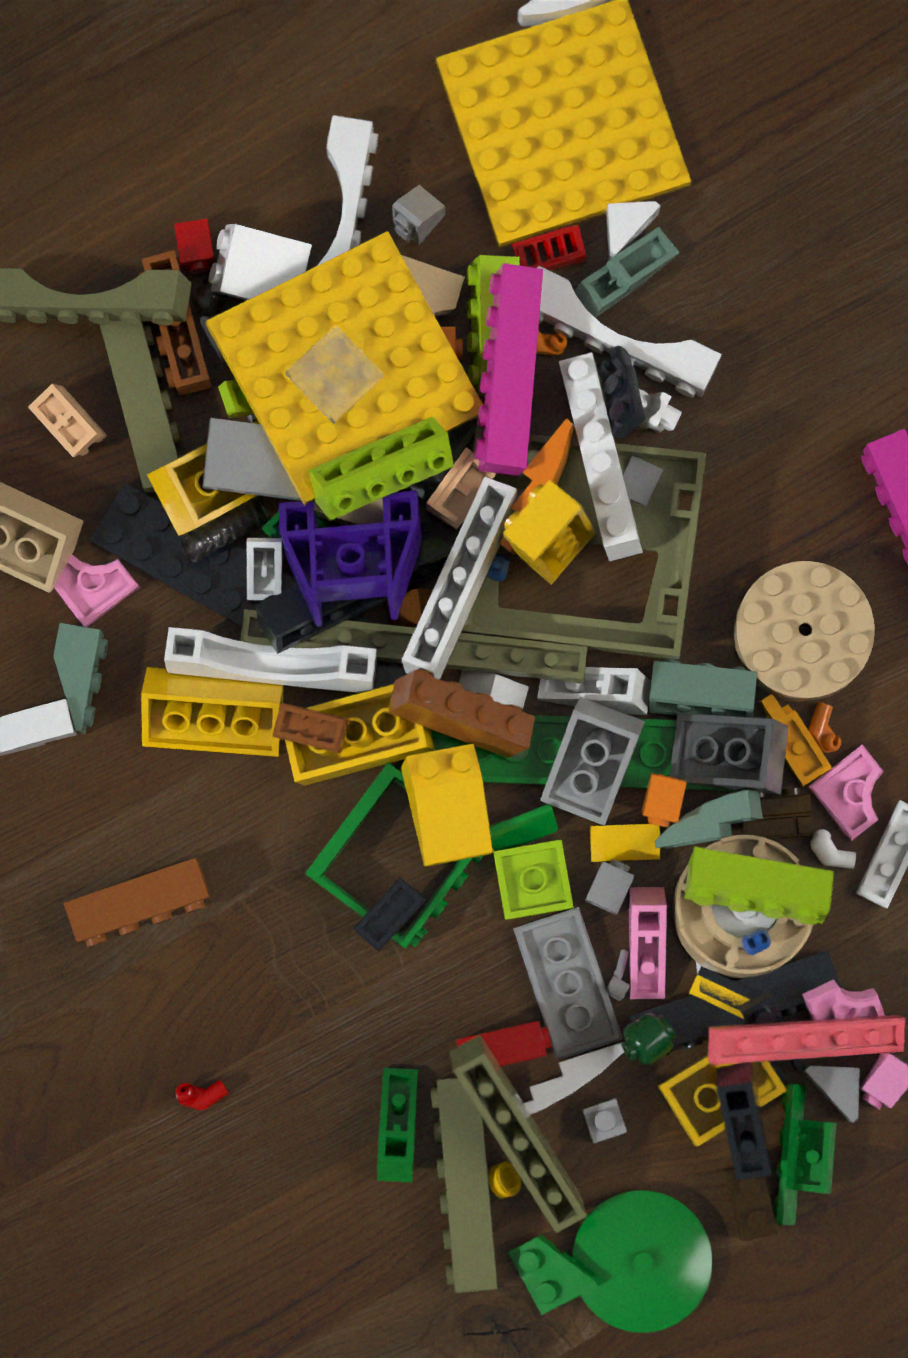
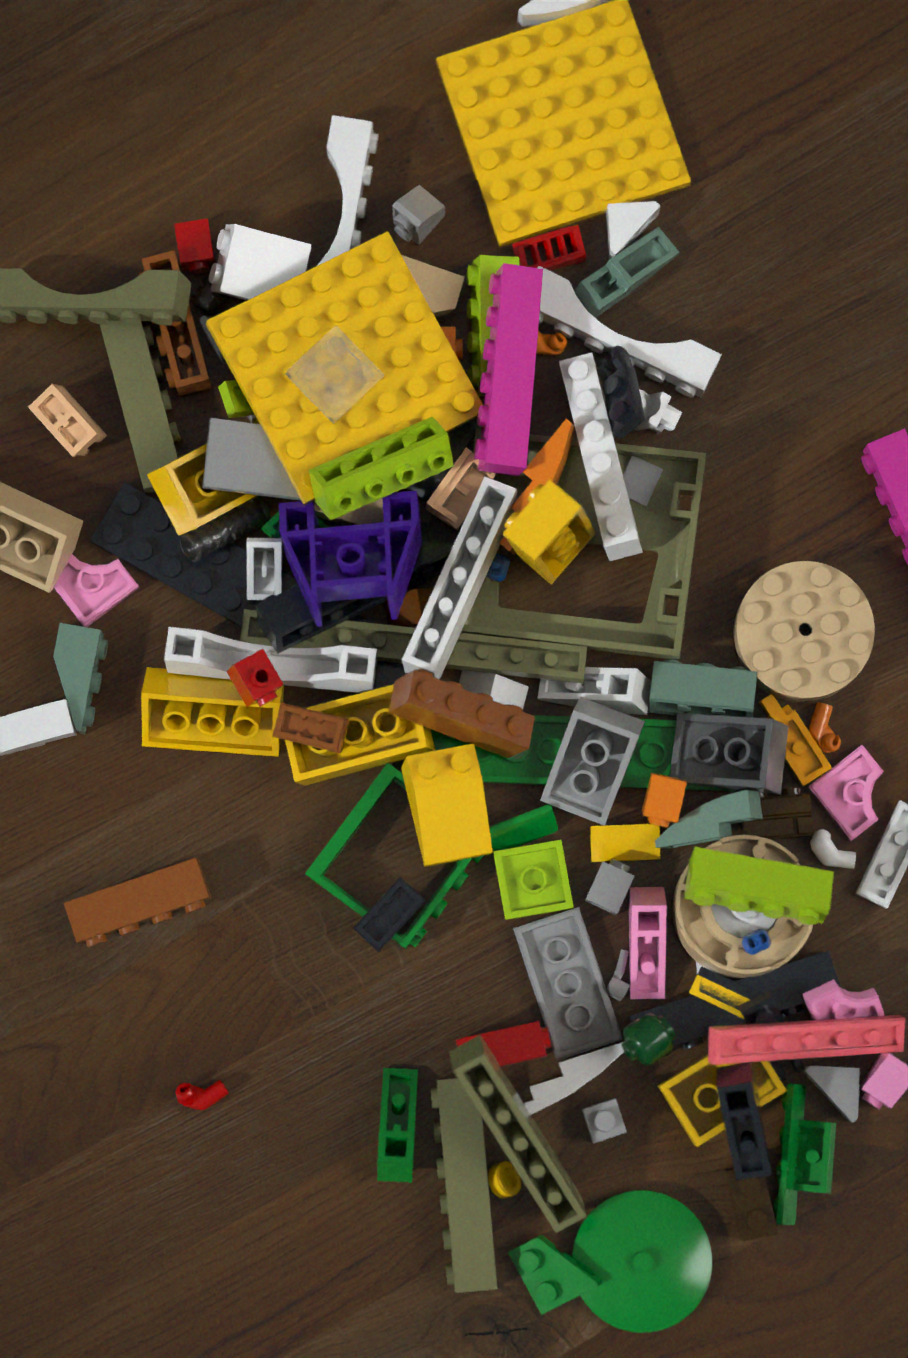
(255, 679): none -> red brick

